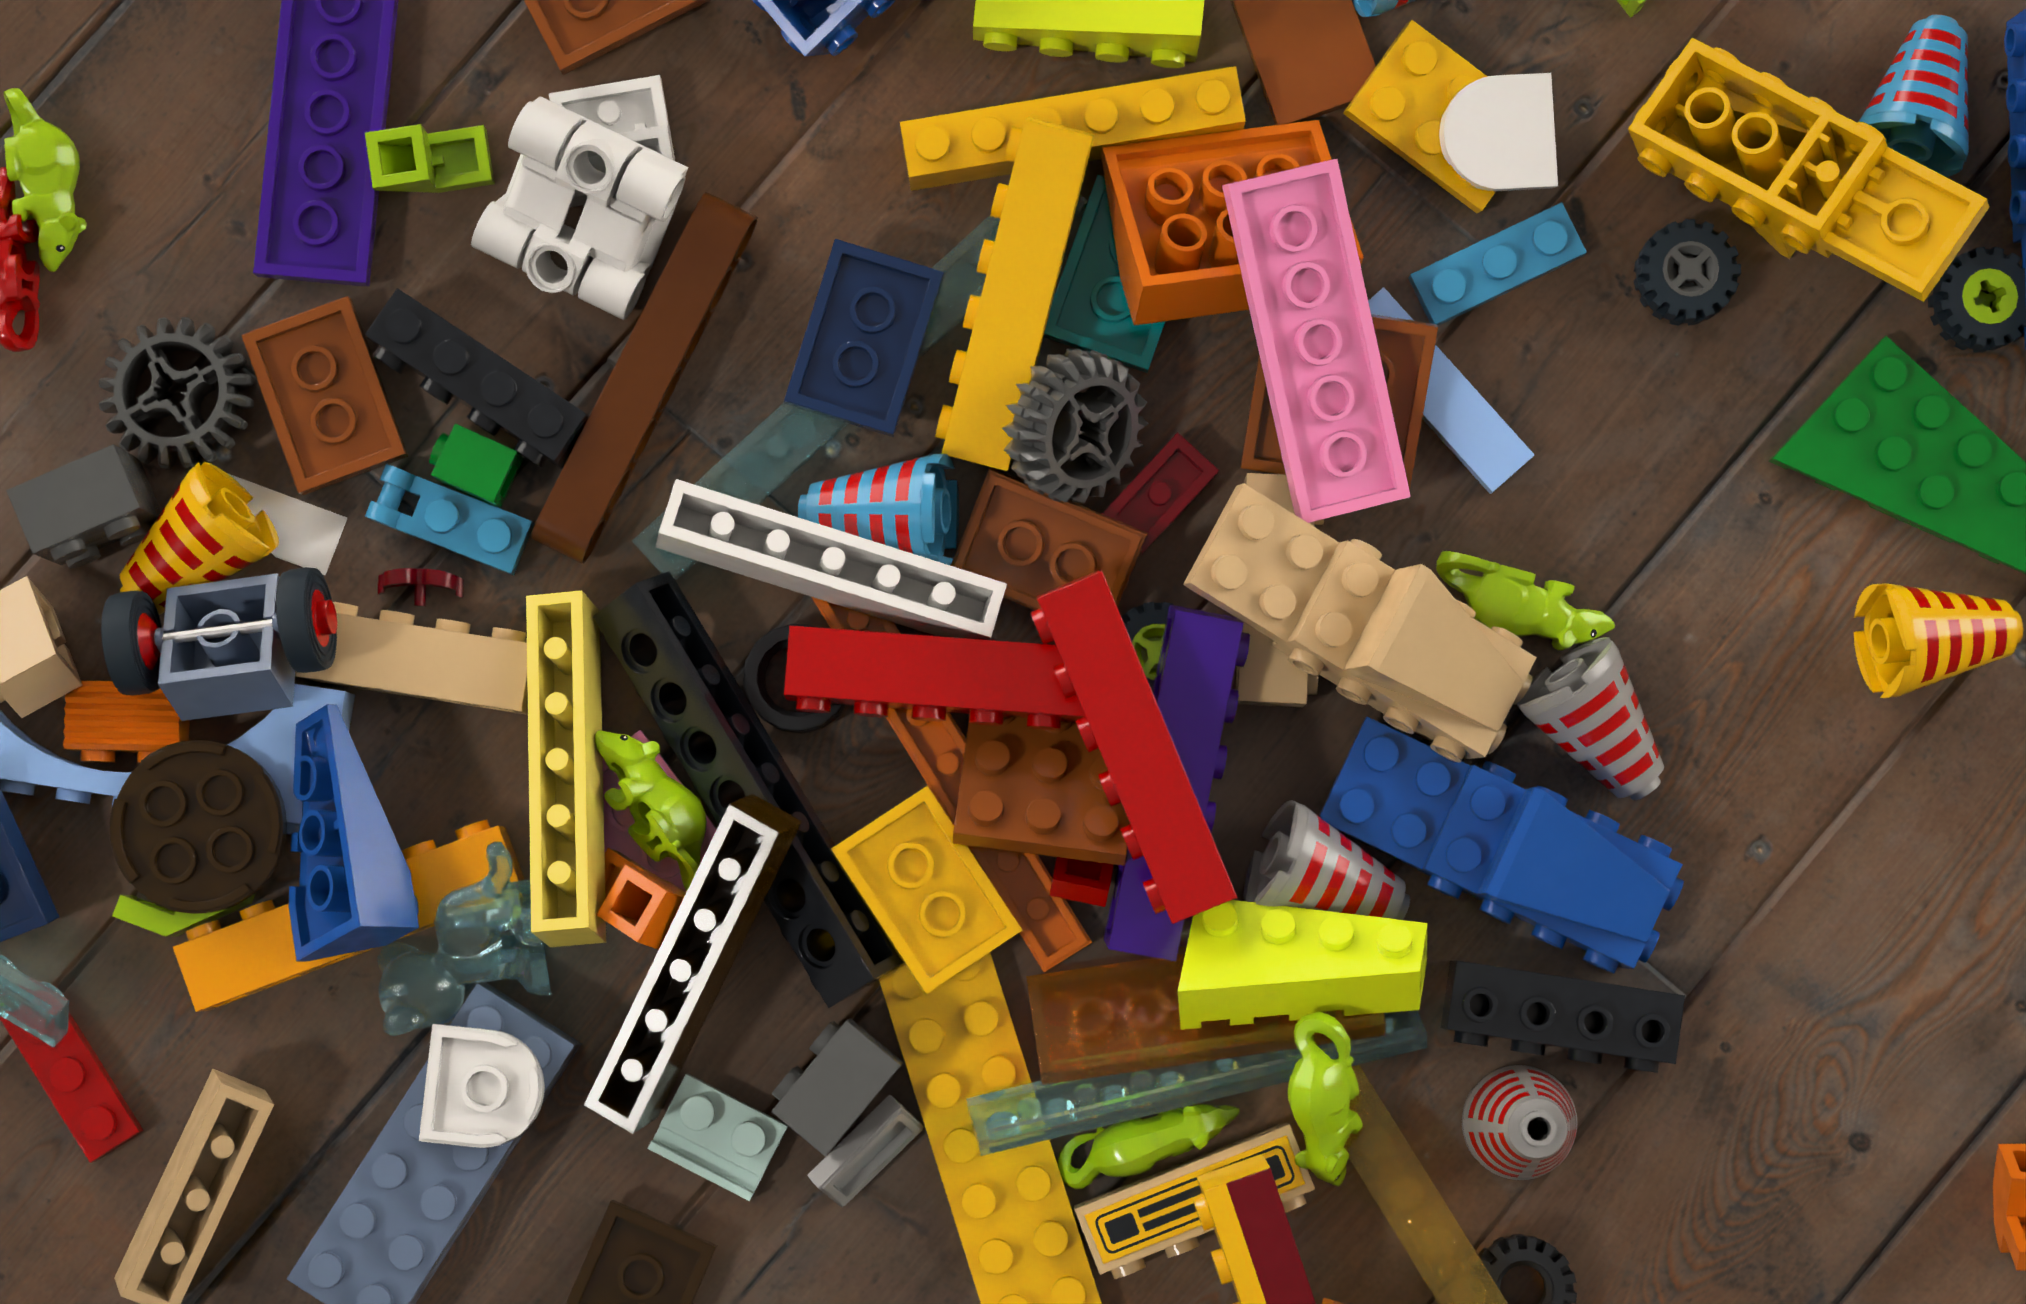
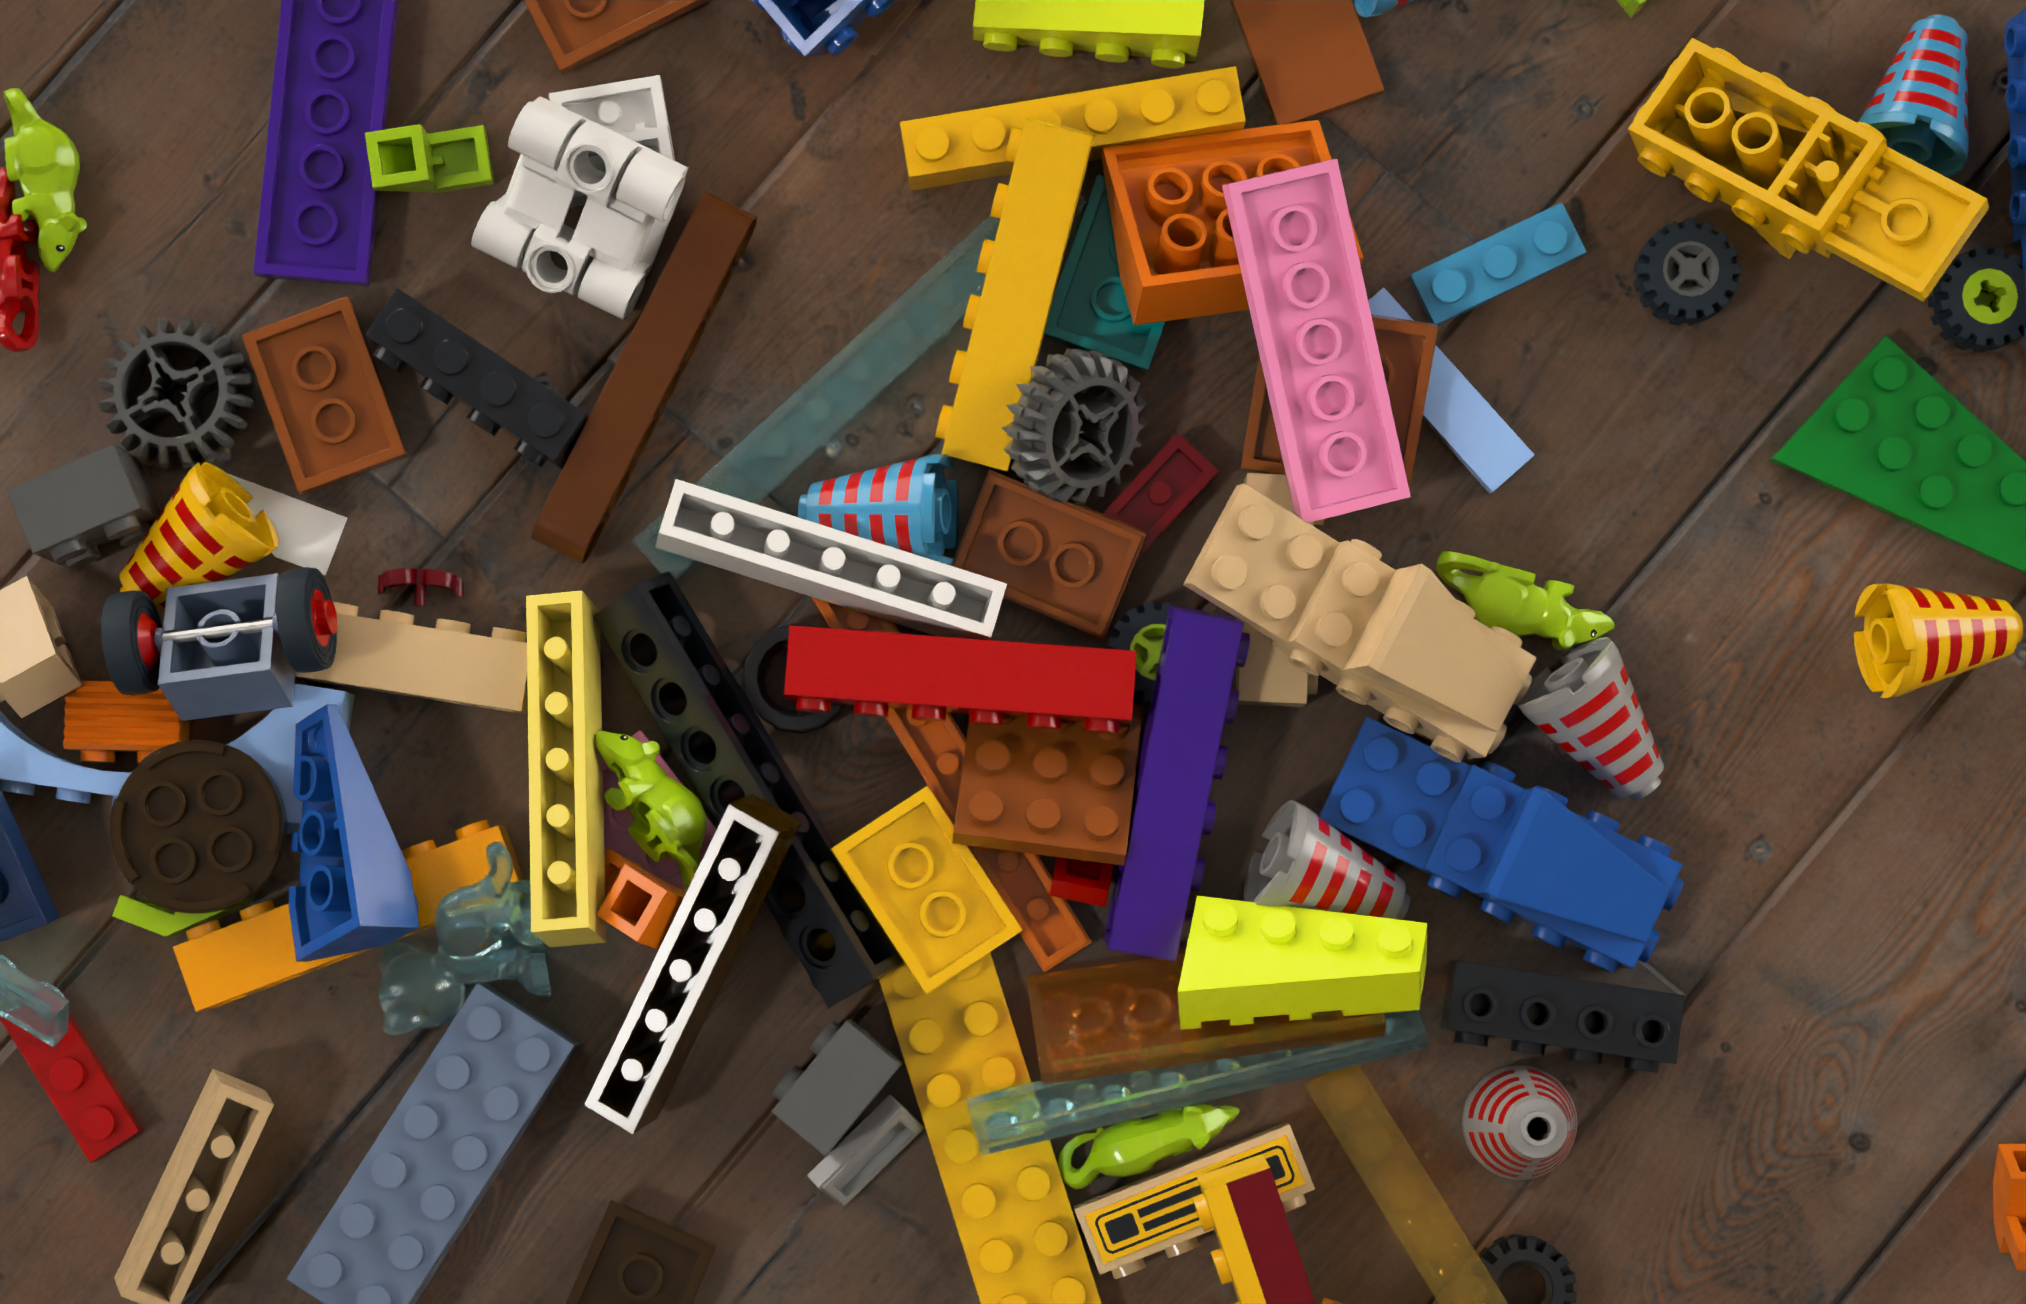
(452, 520): dark azure plate -> none
(475, 465): green brick -> none
(479, 1087): white tile -> none
(718, 1137): light aqua plate -> none
(864, 337): dark blue plate -> none
(1135, 746): red brick -> none
(1321, 1098): lime animal -> none
(1406, 102): yellow plate -> none
(1502, 133): white tile -> none

